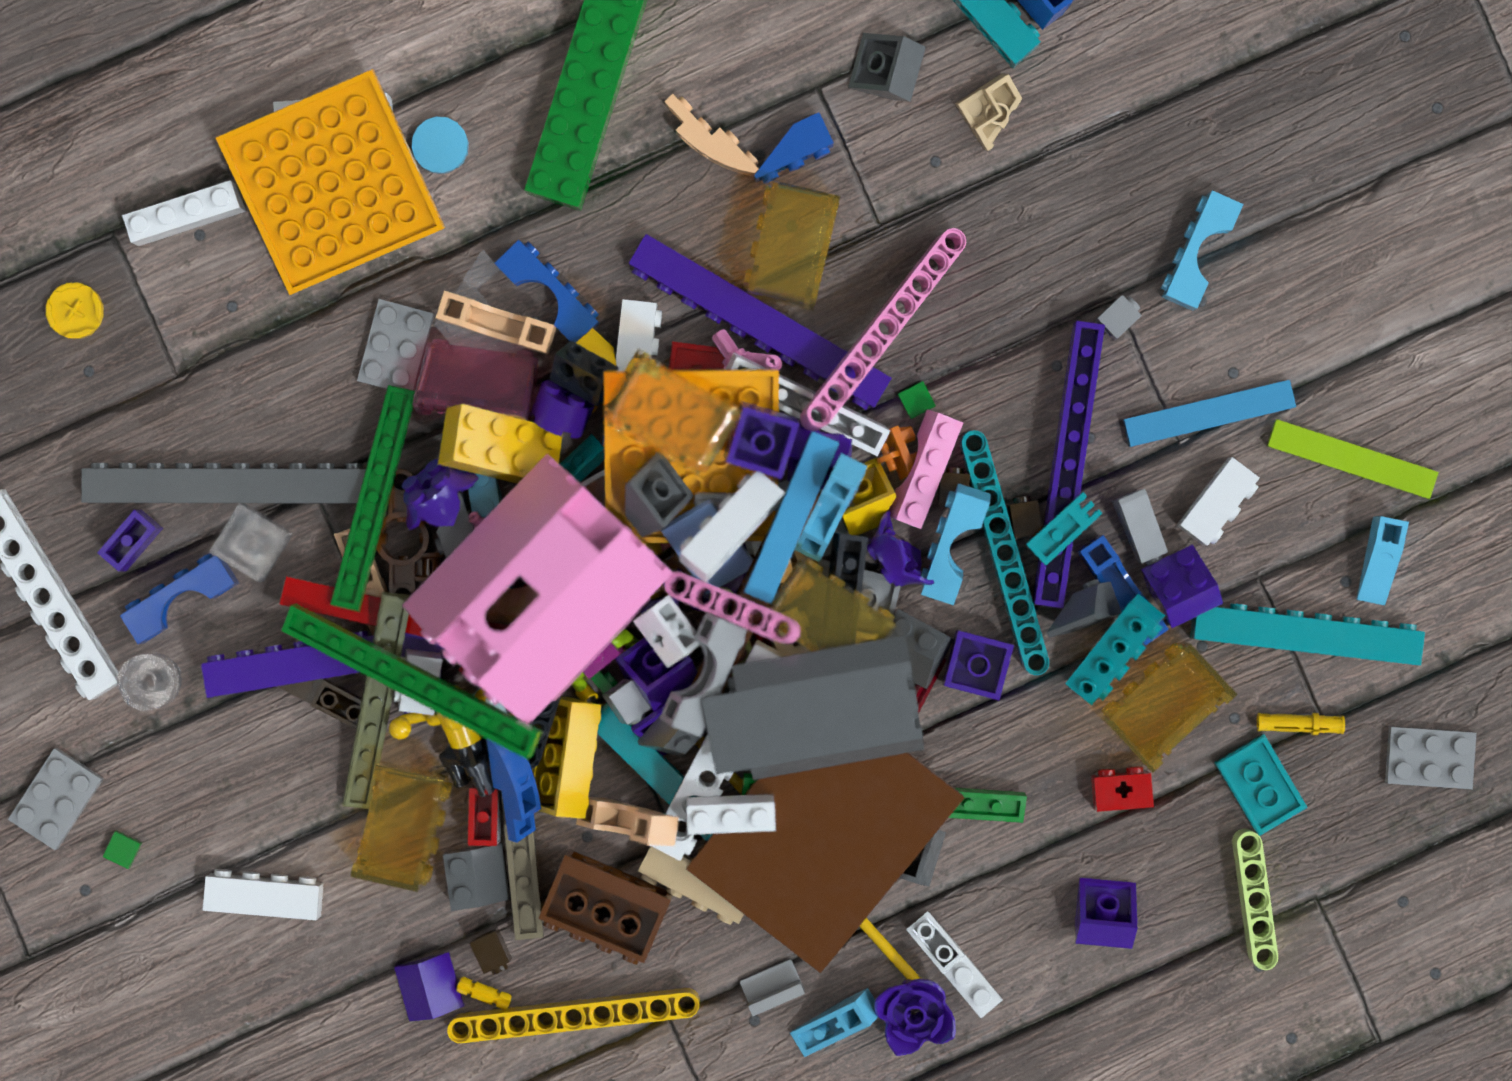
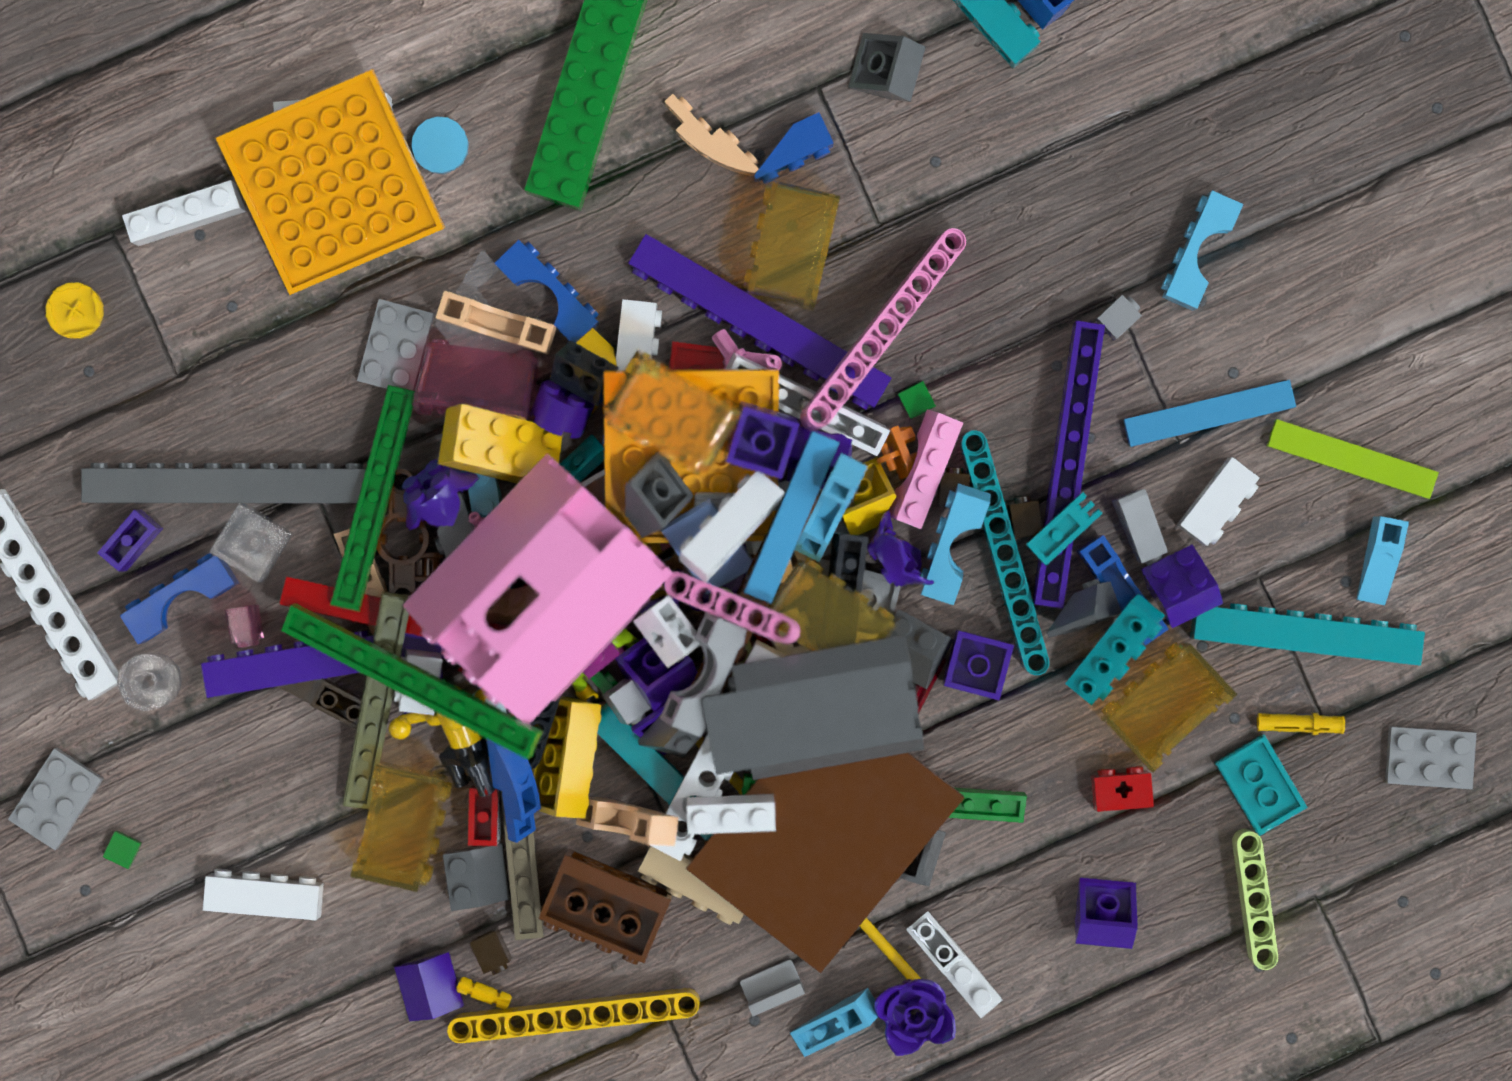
(244, 625): none -> clear pink brick
(989, 108): tan slope -> none

